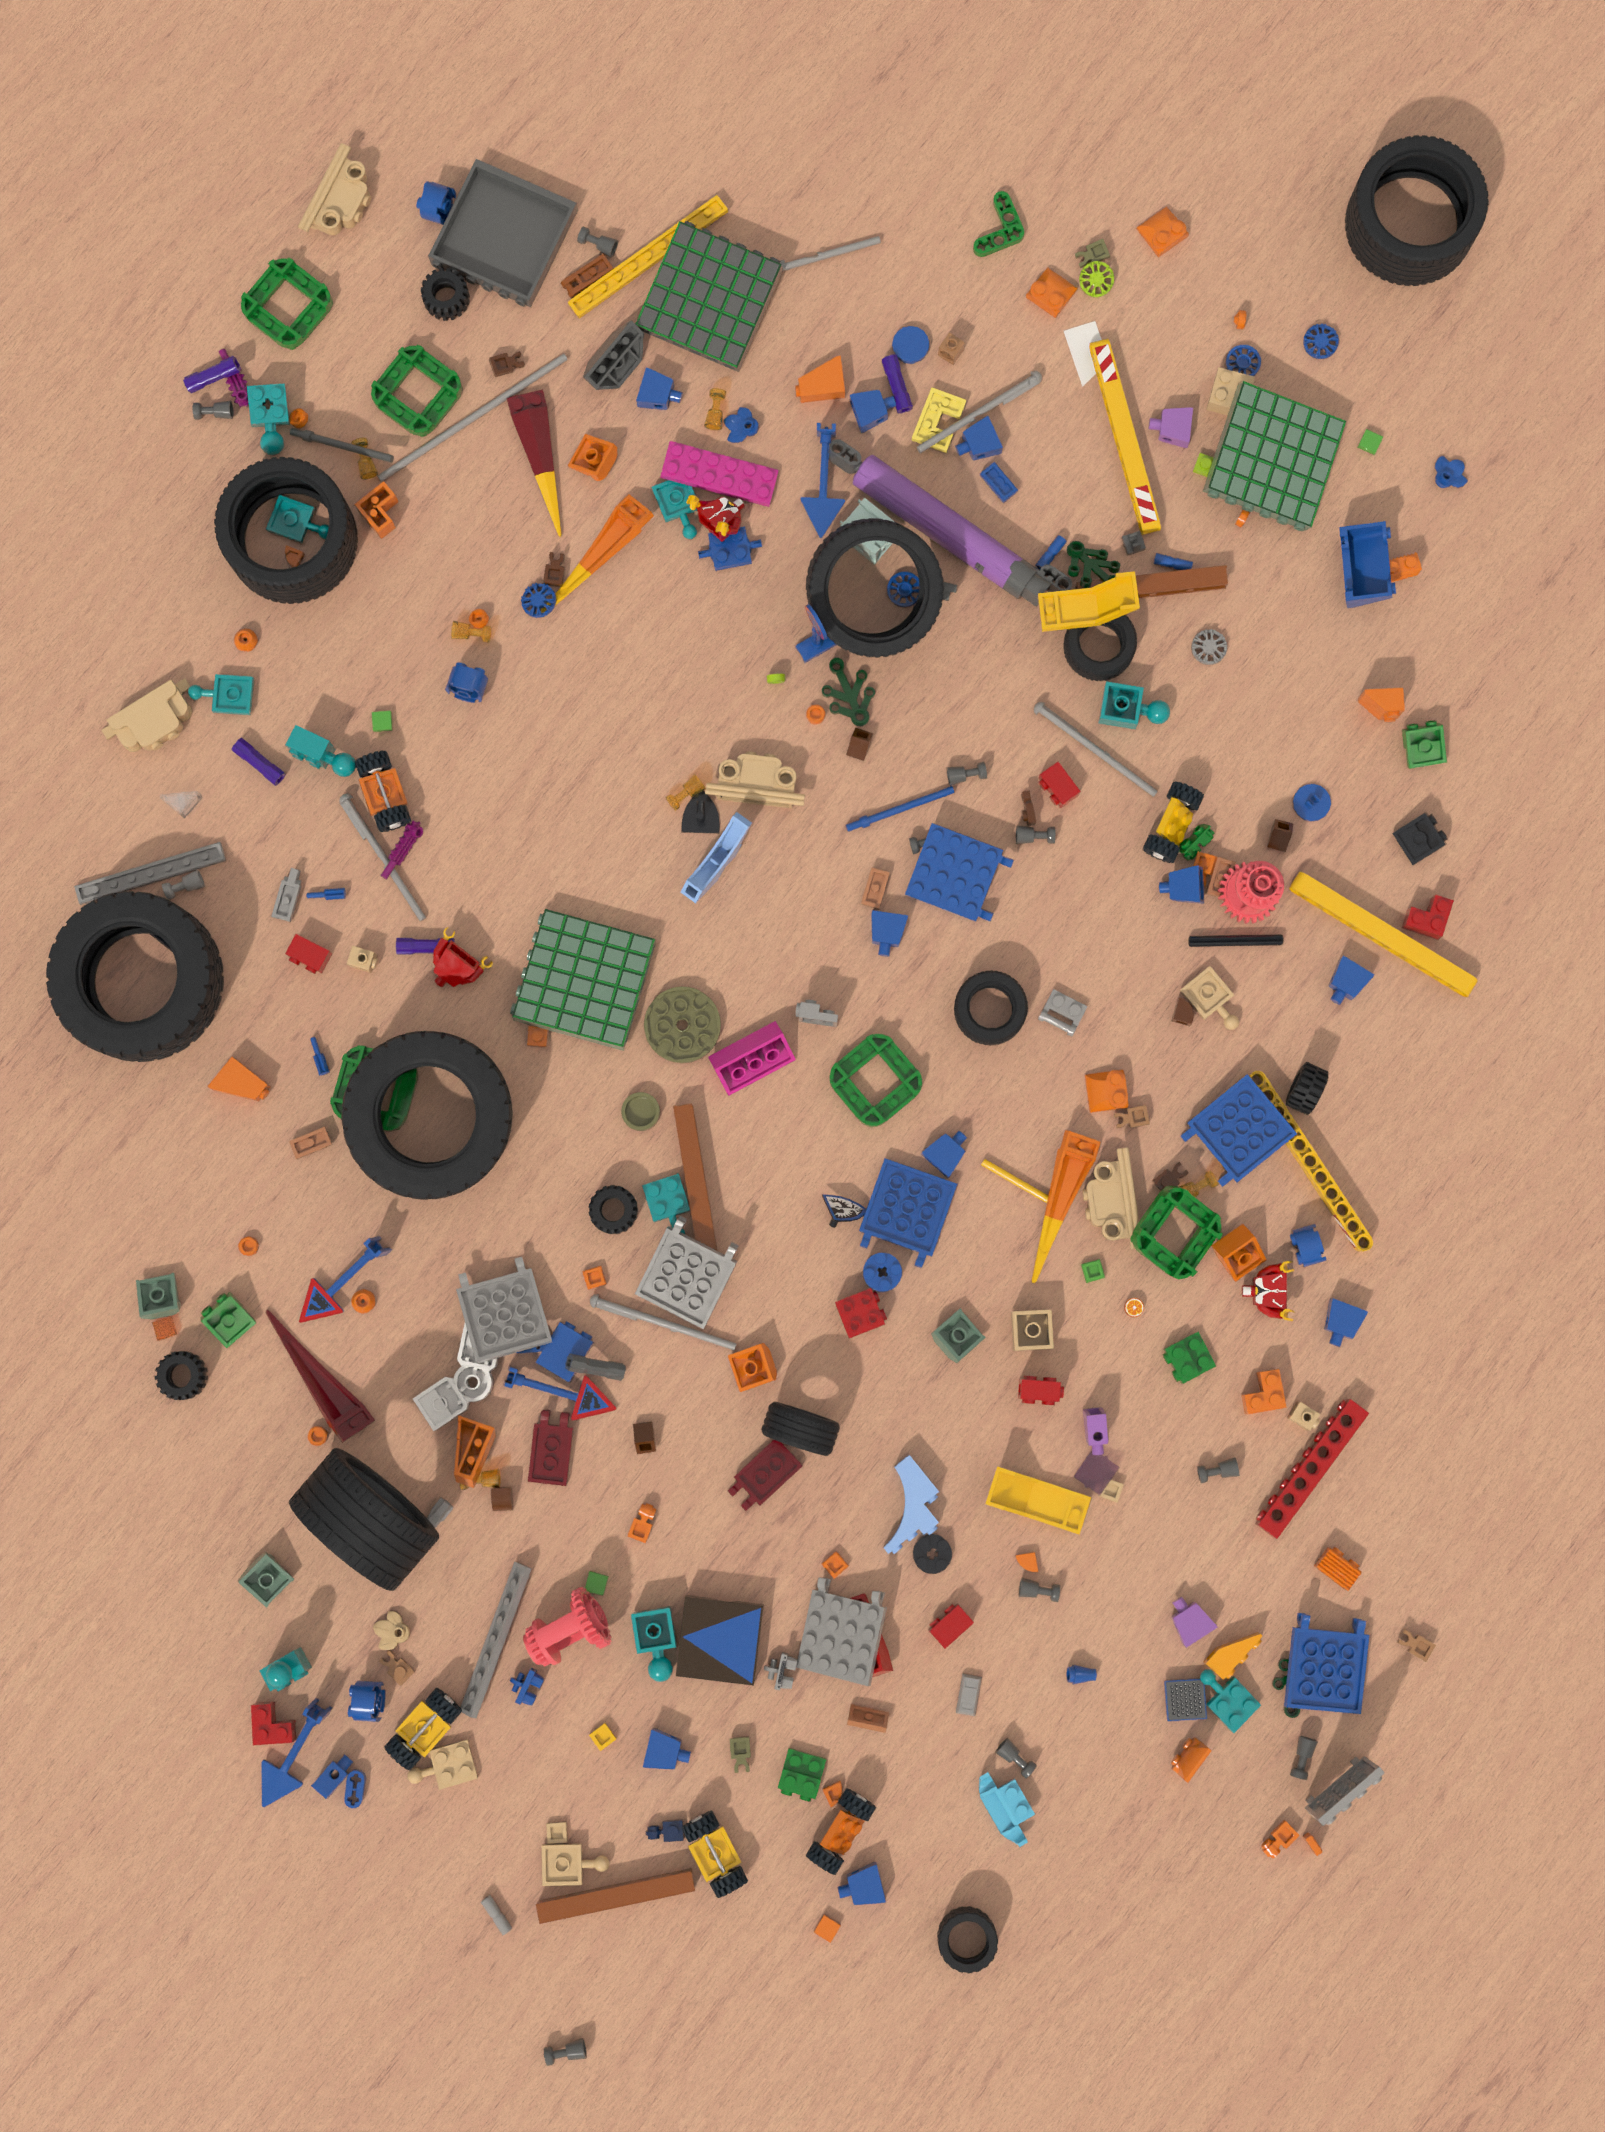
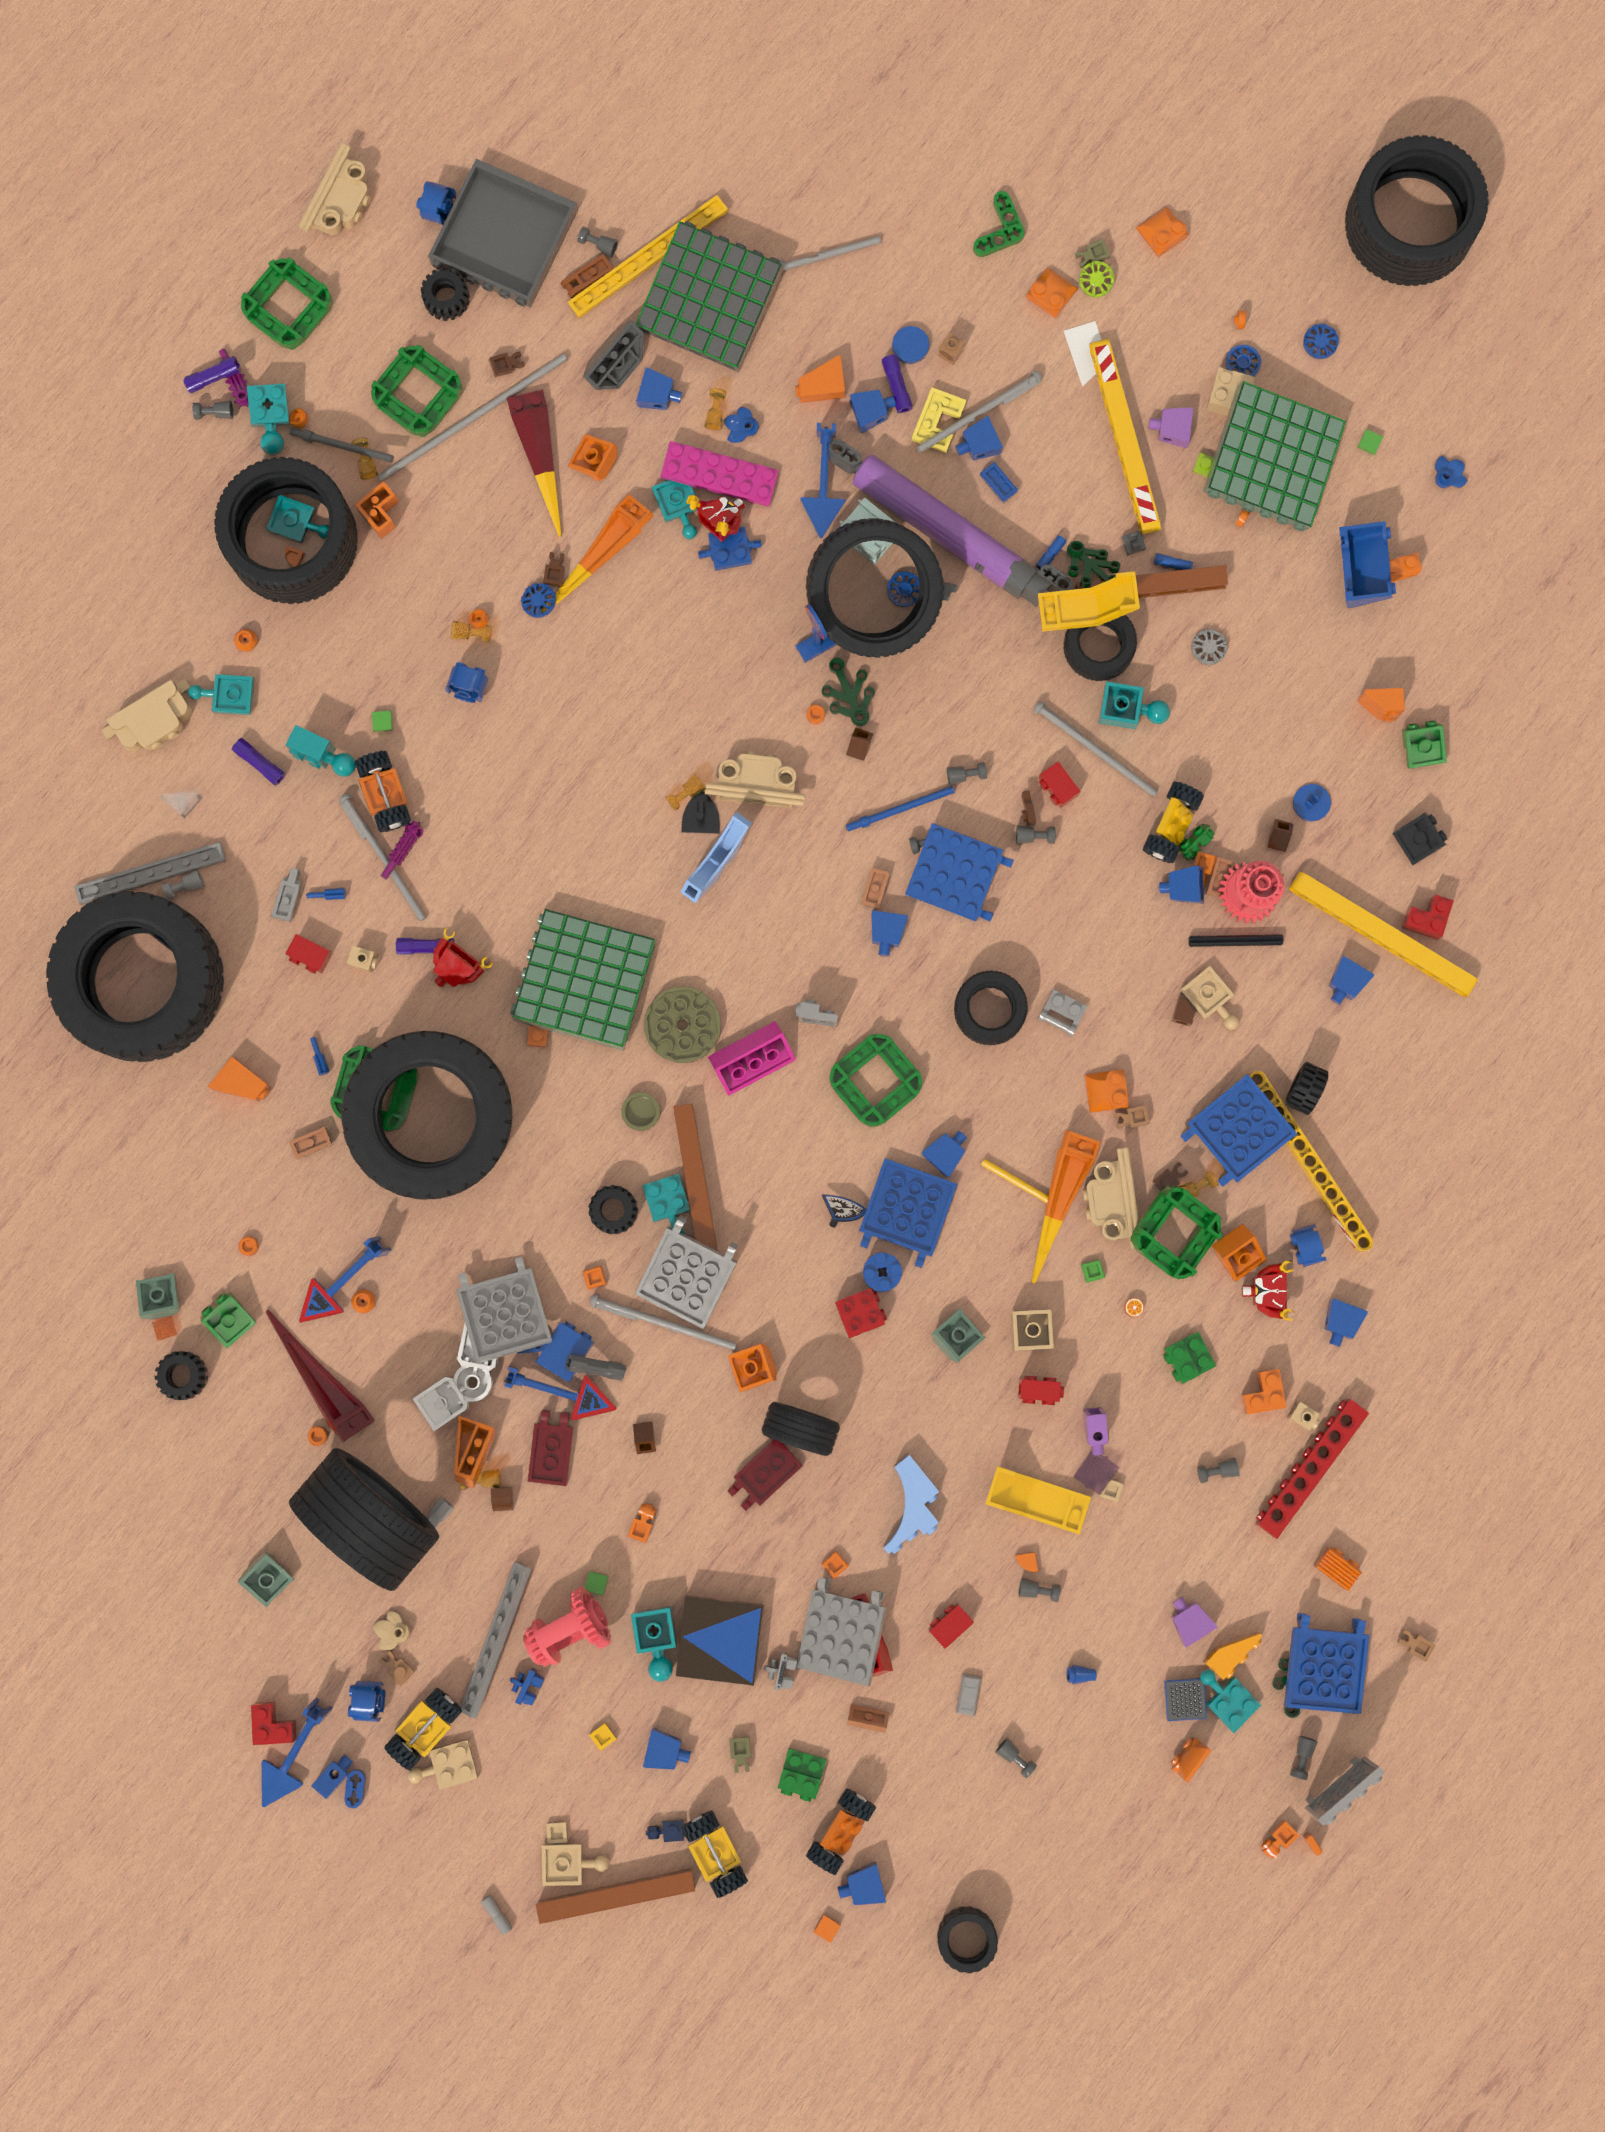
(282, 1671): teal brick -> none
(573, 2051): dark grey piece -> none
(776, 678): lime tile -> none
(833, 1793): orange tile -> none
(939, 1562): black plate -> none
(1006, 1807): medium azure plate -> none

